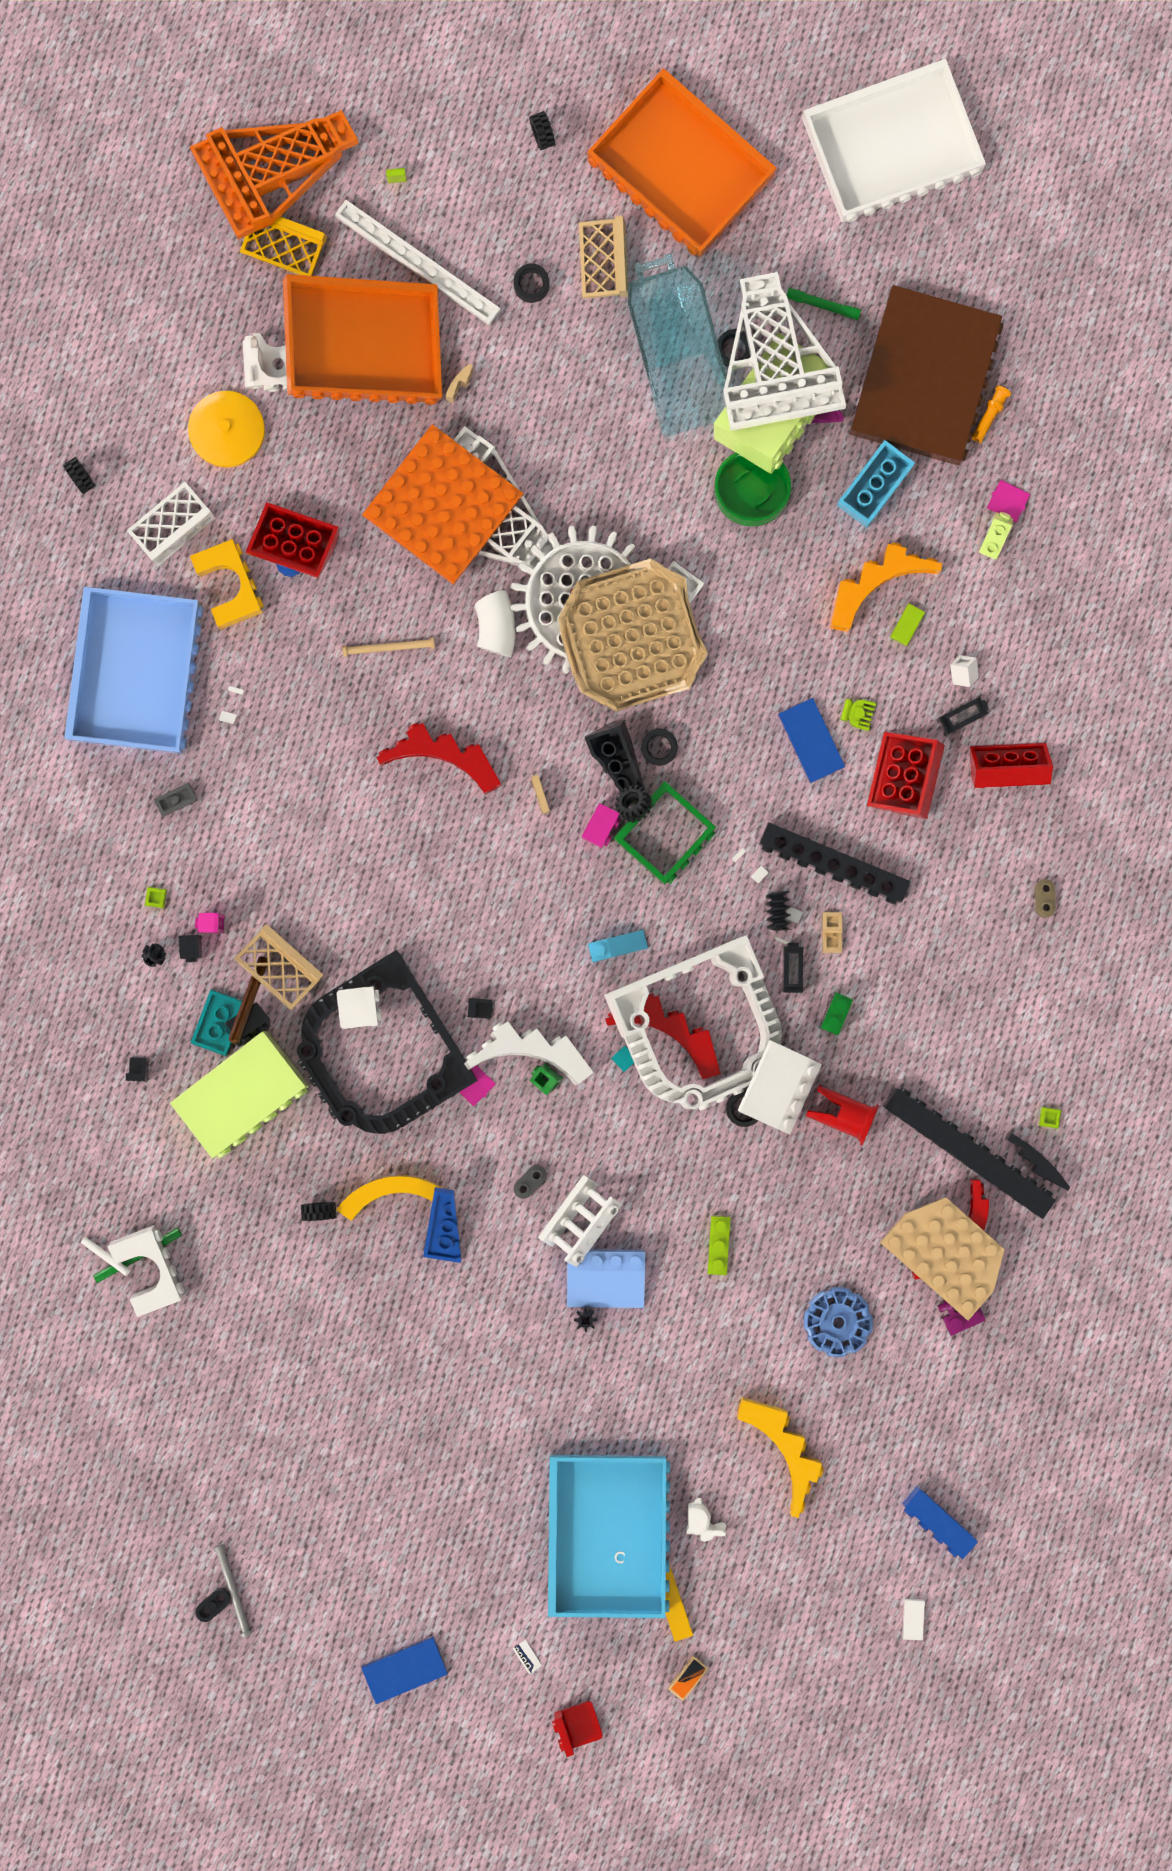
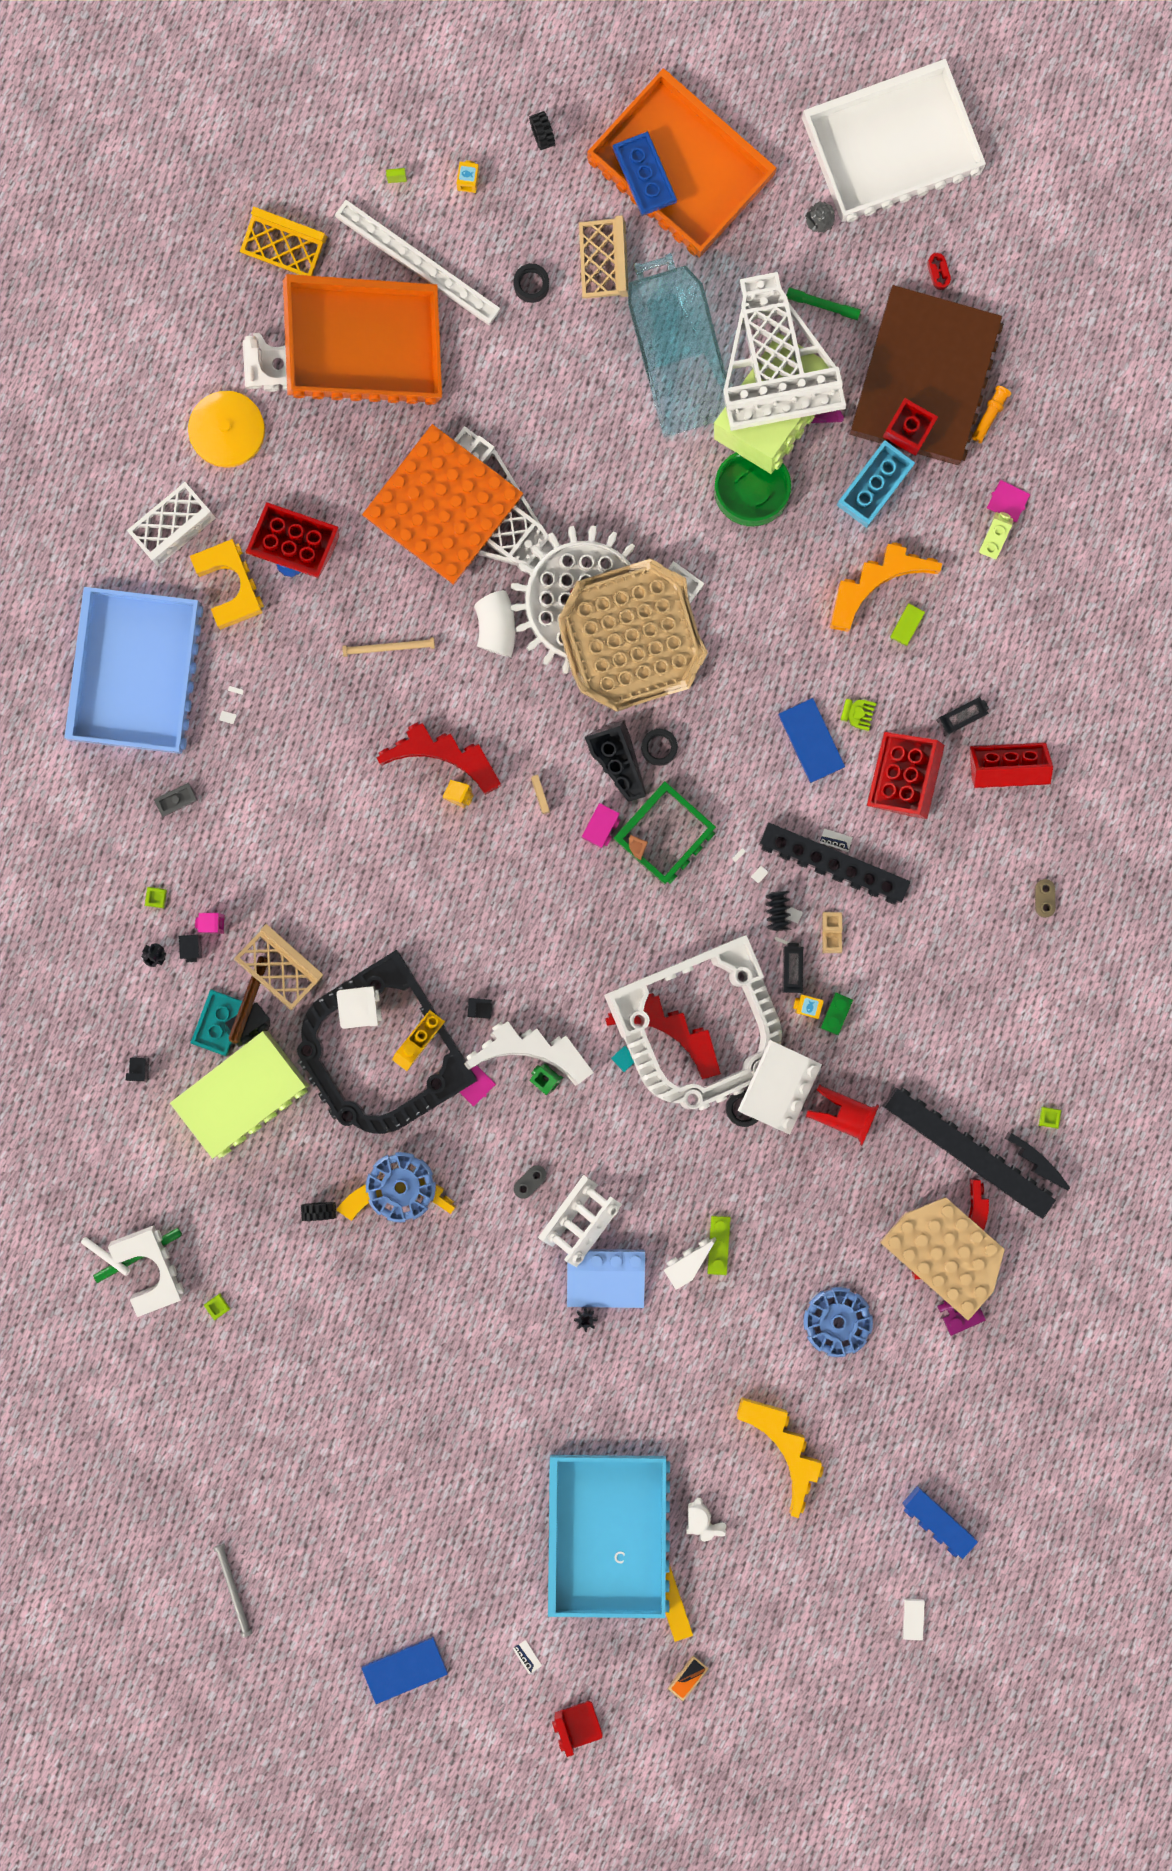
(79, 475): black tyre -> none
(213, 1604): black plate -> none
(217, 1306): none -> lime tile
(236, 190): orange wing -> none
(404, 1175): none -> medium blue plate
(418, 1040): none -> yellow slope
(442, 1232): blue wing -> none
(458, 793): none -> yellow slope
(461, 379): tan slope -> none
(467, 176): none -> yellow brick
(617, 946): medium azure slope -> none
(637, 846): none -> nougat tile
(639, 810): black tyre -> none
(644, 173): none -> blue tile
(684, 1269): none -> white slope
(731, 334): black tyre -> none
(808, 1006): none -> brick
(820, 217): none -> dark grey piece
(836, 840): none -> white sticker
(910, 426): none -> red brick
(943, 269): none -> red beam
(964, 671): white panel -> none

